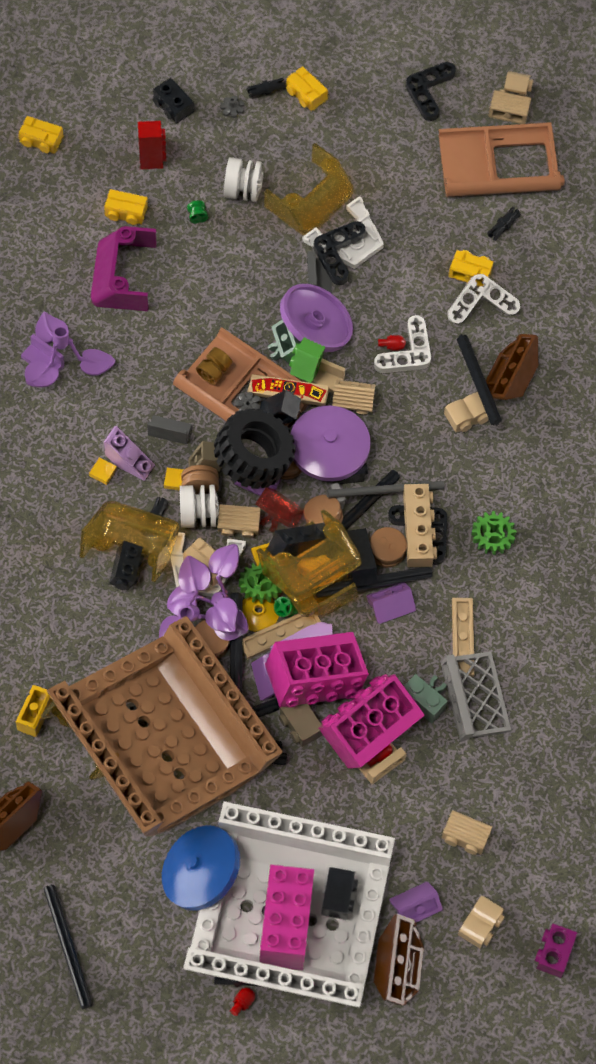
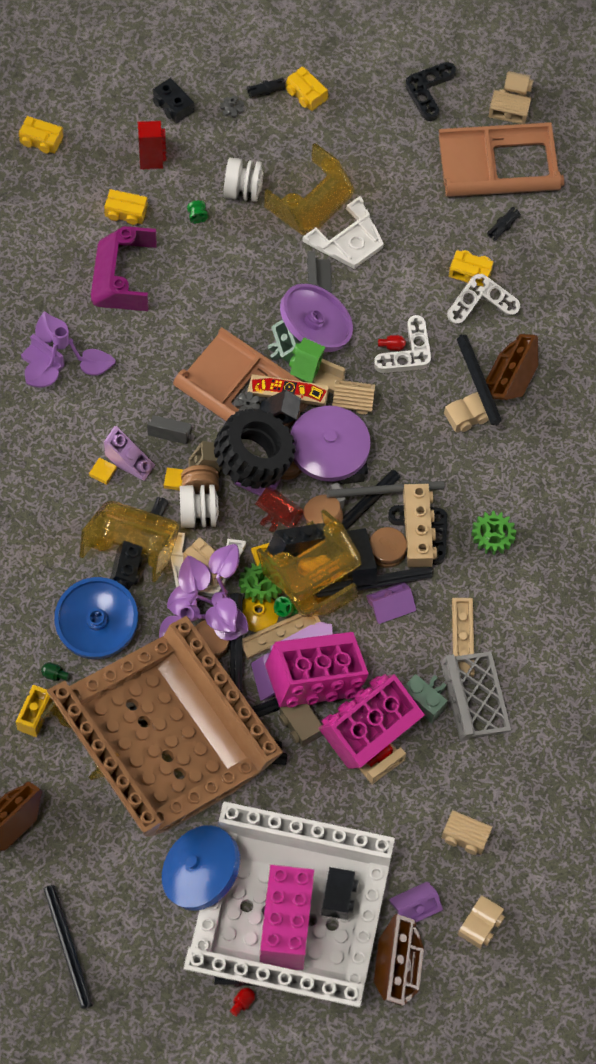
(54, 672): none -> dark green cylinder
(96, 618): none -> blue dish
(212, 368): pearl gold wheel -> none
(238, 520): tan brick -> none
(332, 245): black beam -> none
(559, 951): magenta brick -> none

